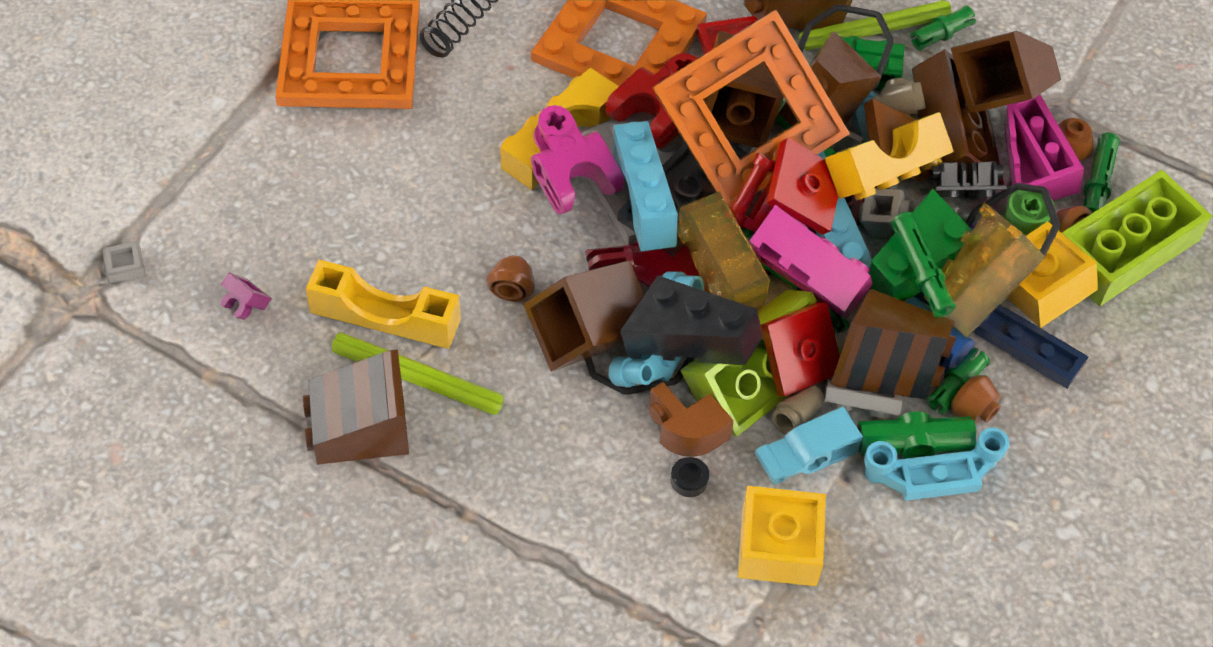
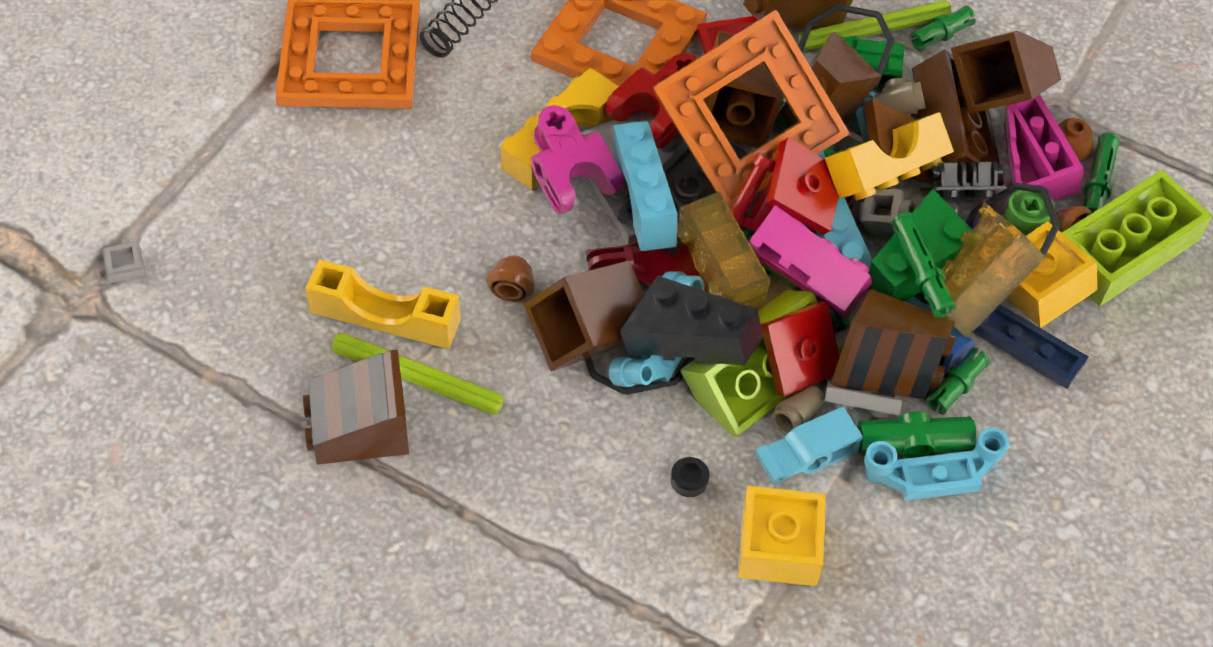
(245, 293): tile -> none
(691, 429): dark orange brick -> none
(977, 399): dark orange cone -> none

